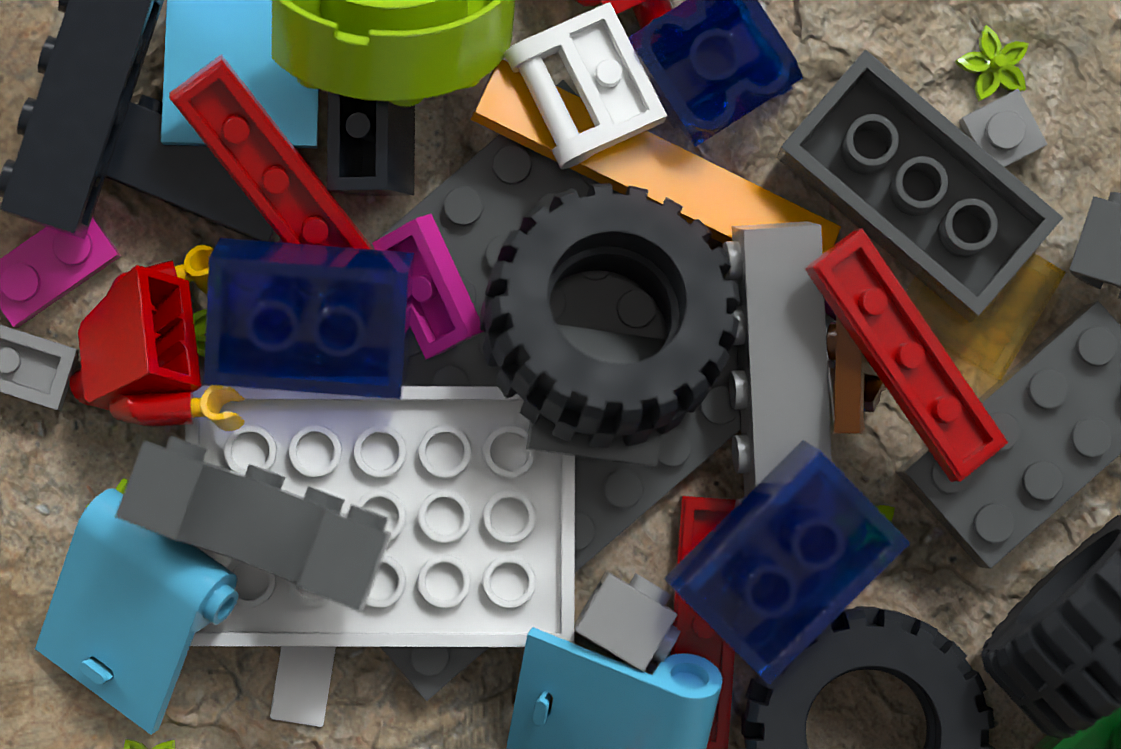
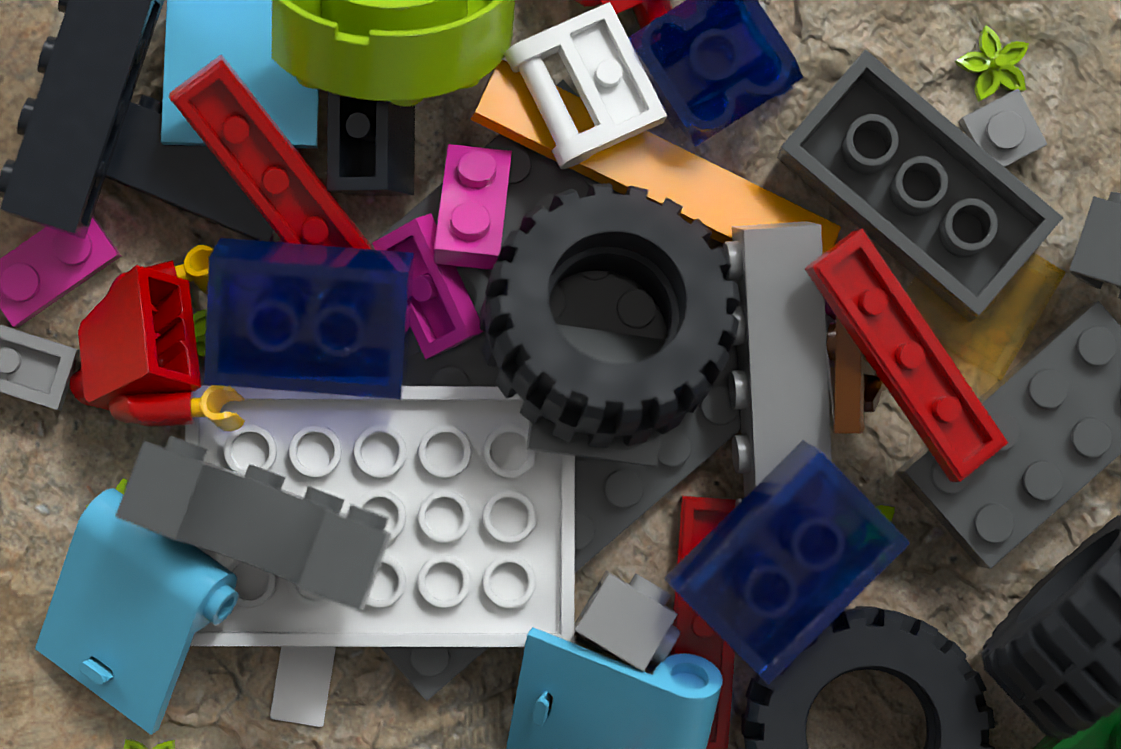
(472, 206): none -> dark pink plate

